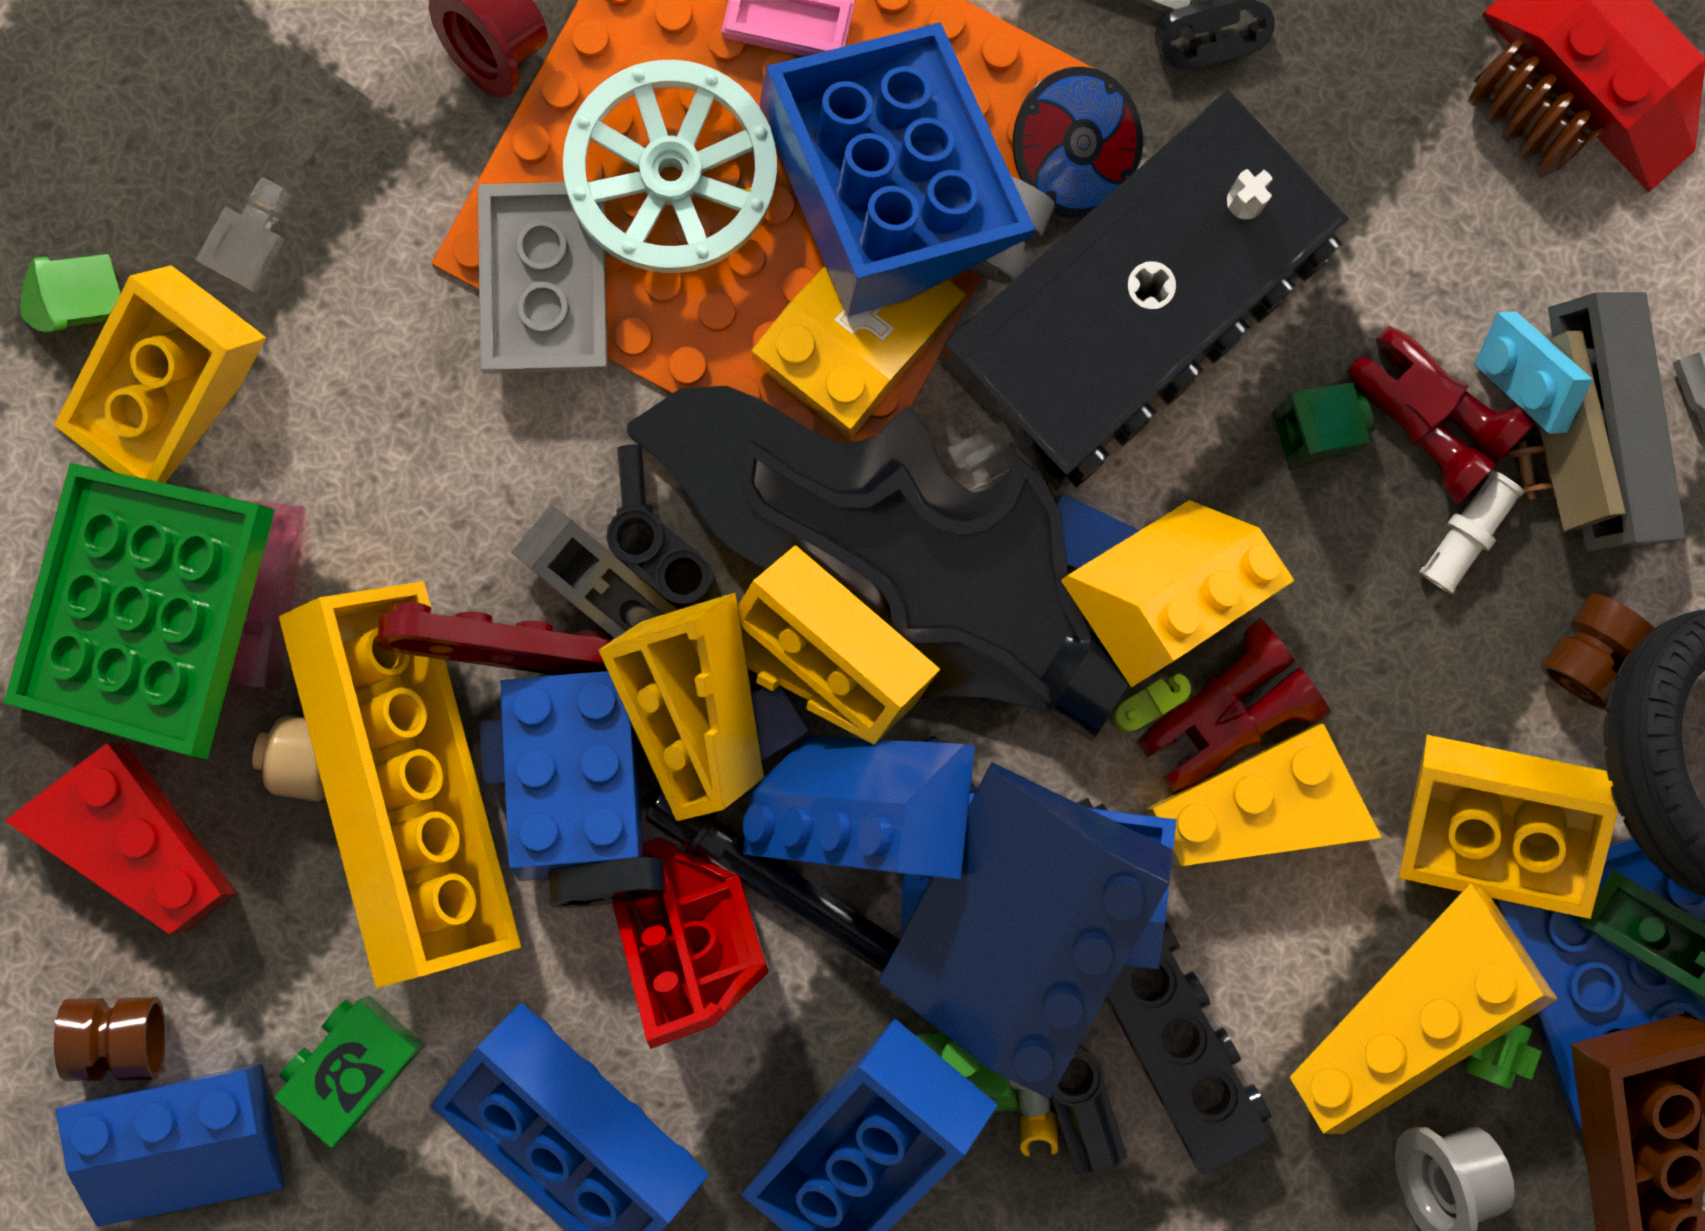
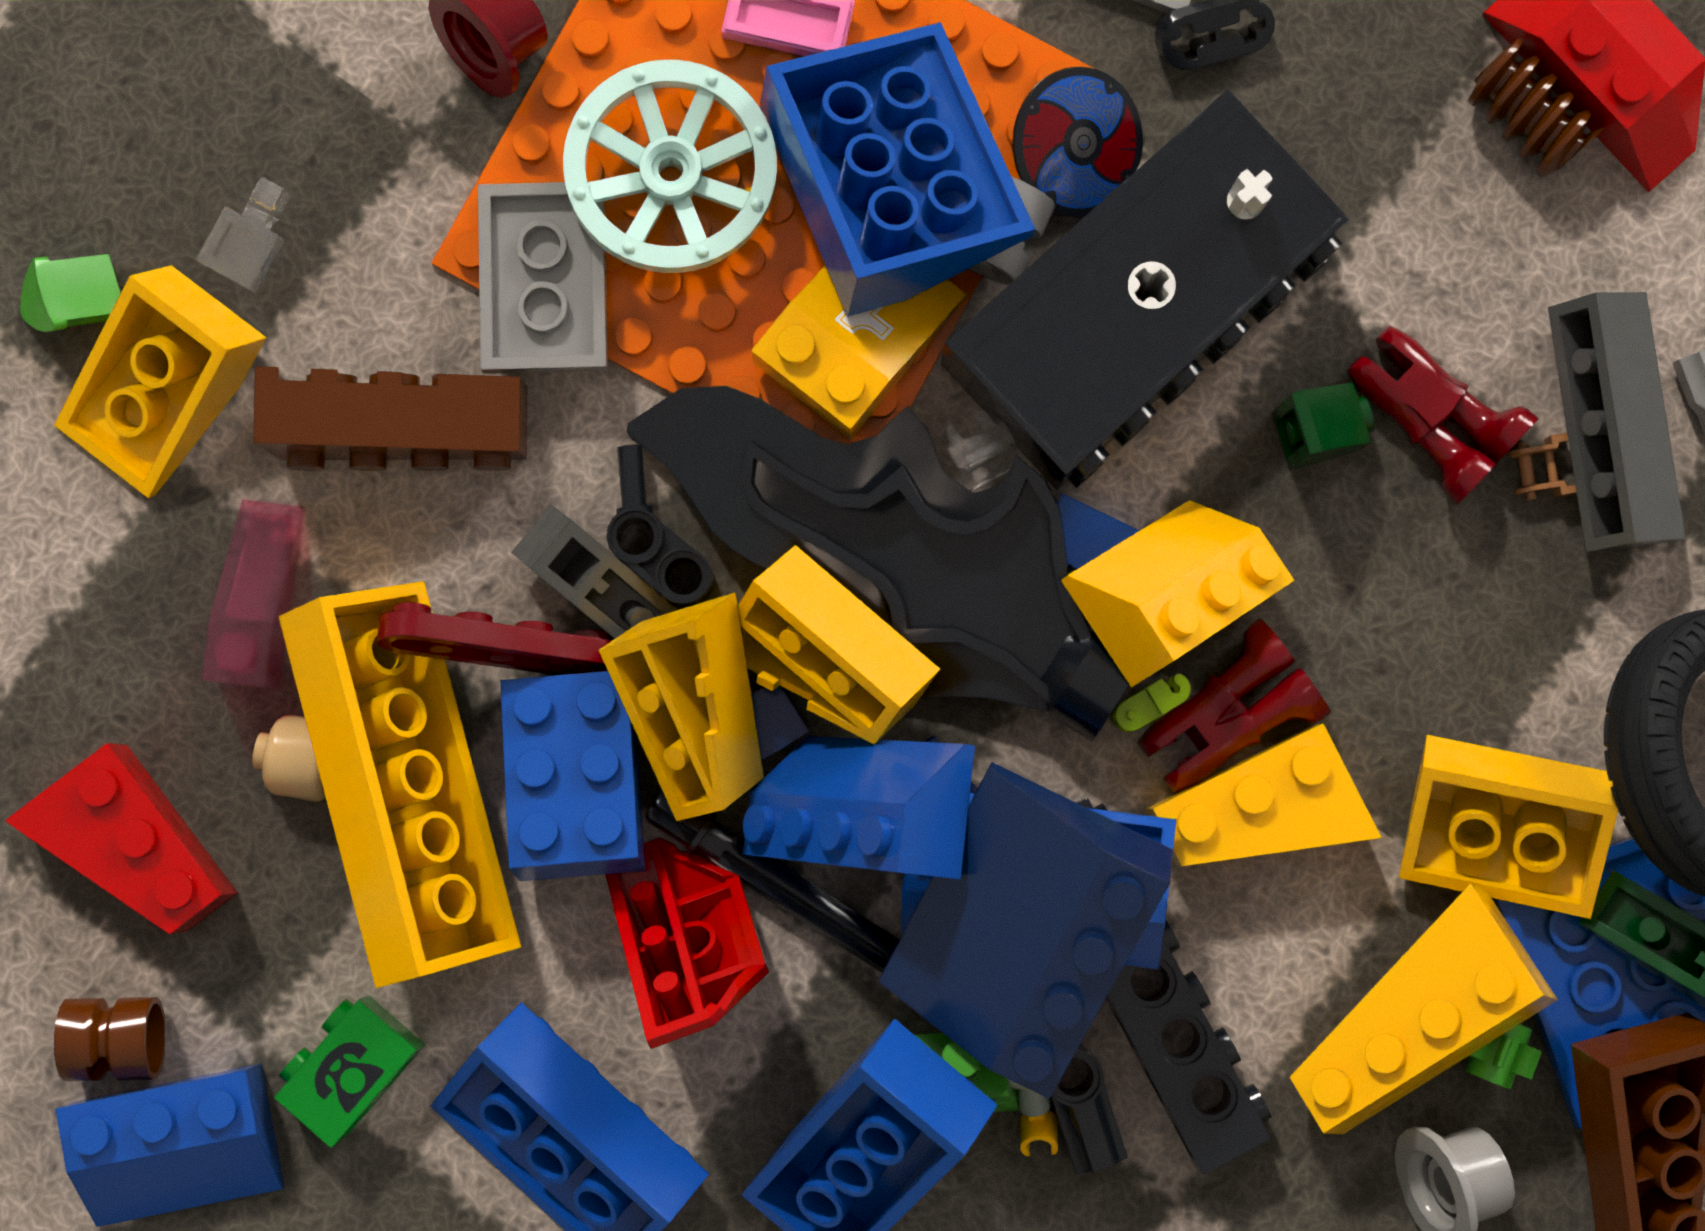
(139, 608): green plate -> none
(390, 419): none -> reddish brown wedge
(492, 751): dark blue tile -> none
(607, 882): black beam -> none
(1471, 531): white pin -> none
(1533, 372): medium azure plate -> none
(1582, 458): dark tan tile -> none
(1600, 643): reddish brown wheel -> none

